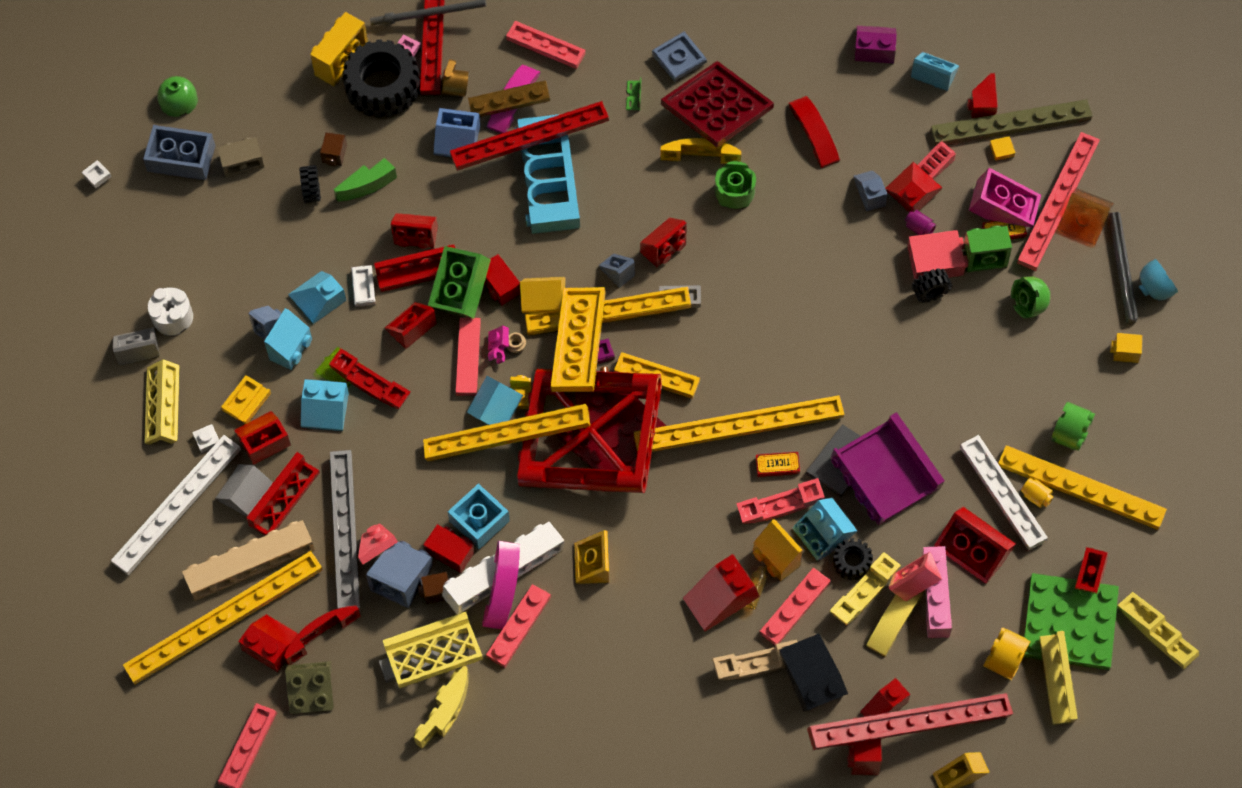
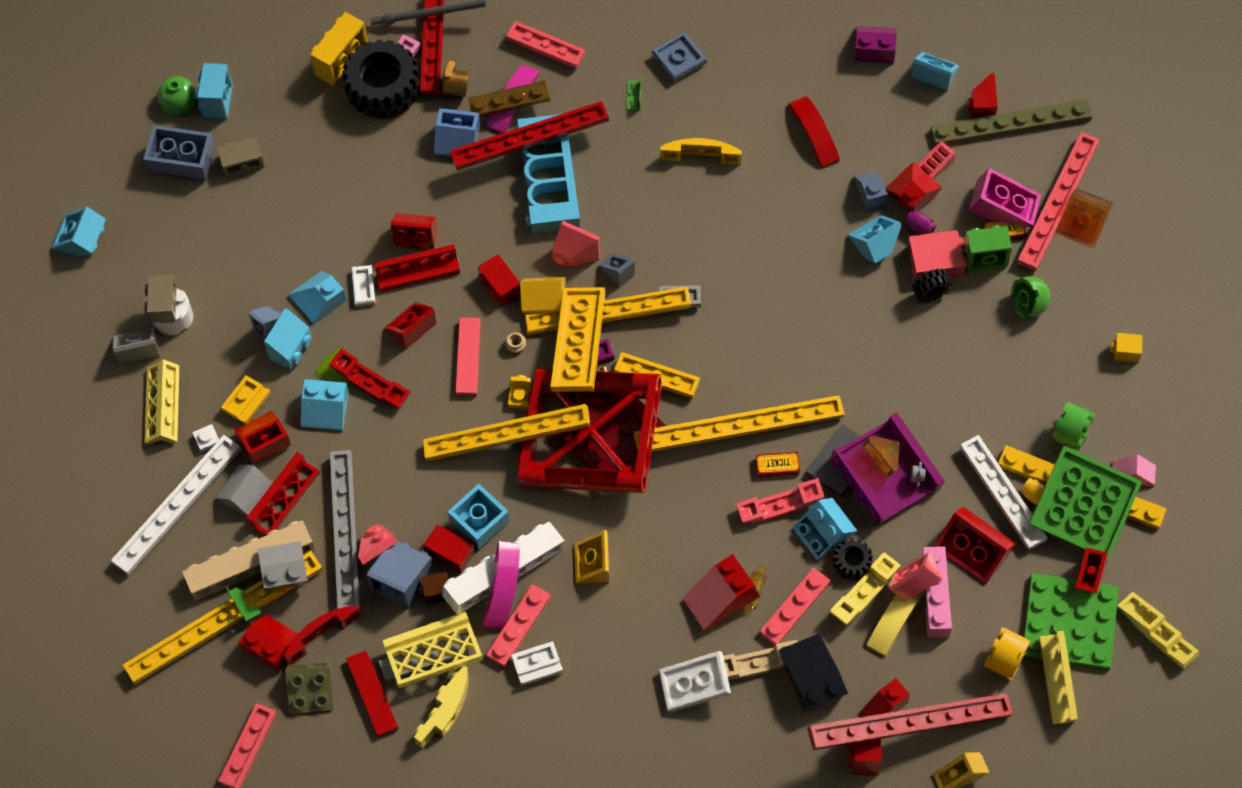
(79, 232): none -> medium azure slope
(96, 174): white plate -> none
(161, 298): none -> dark tan brick
(214, 91): none -> medium azure brick
(246, 611): none -> bright green piece
(282, 566): none -> light grey slope
(310, 184): black tyre -> none
(333, 149): reddish brown brick -> none
(365, 181): bright green slope -> none
(372, 693): none -> red tile
(459, 282): bright green brick -> none
(494, 402): medium azure slope -> none
(497, 341): dark pink plate -> none
(537, 663): none -> white plate
(575, 246): none -> coral slope
(664, 241): red slope -> none
(694, 681): none -> white tile
(717, 104): dark red plate -> none
(735, 185): bright green brick -> none
(777, 551): yellow slope -> none
(876, 238): none -> medium azure slope
(883, 453): none -> clear yellow slope
(917, 474): none -> light grey plate
(1002, 148): yellow tile -> none
(1085, 502): none -> bright green plate
(1123, 267): dark grey axle -> none
(1138, 468): none -> bright pink slope
(1156, 282): medium azure cylinder -> none

